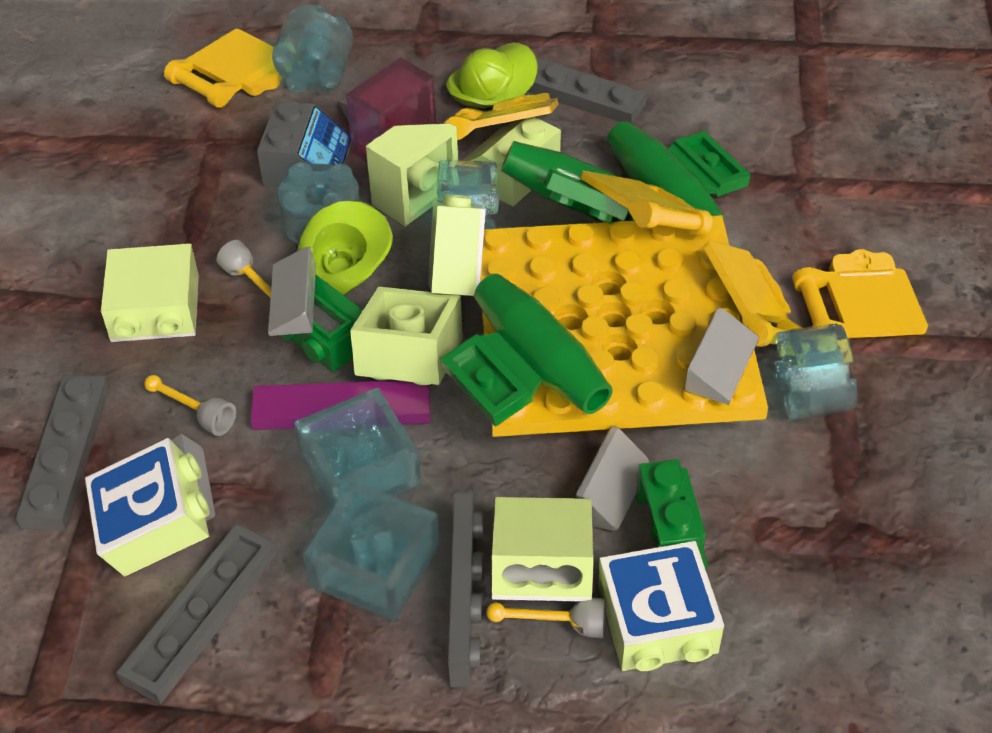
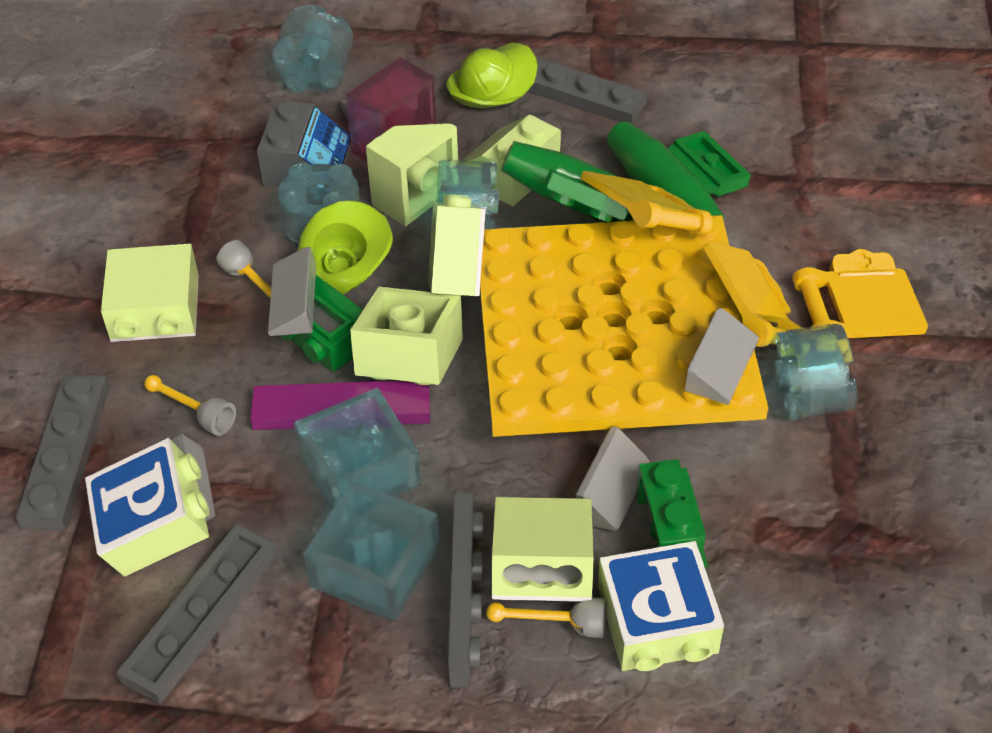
(234, 62): yellow piece -> none
(504, 111): yellow piece -> none
(527, 349): green plate -> none

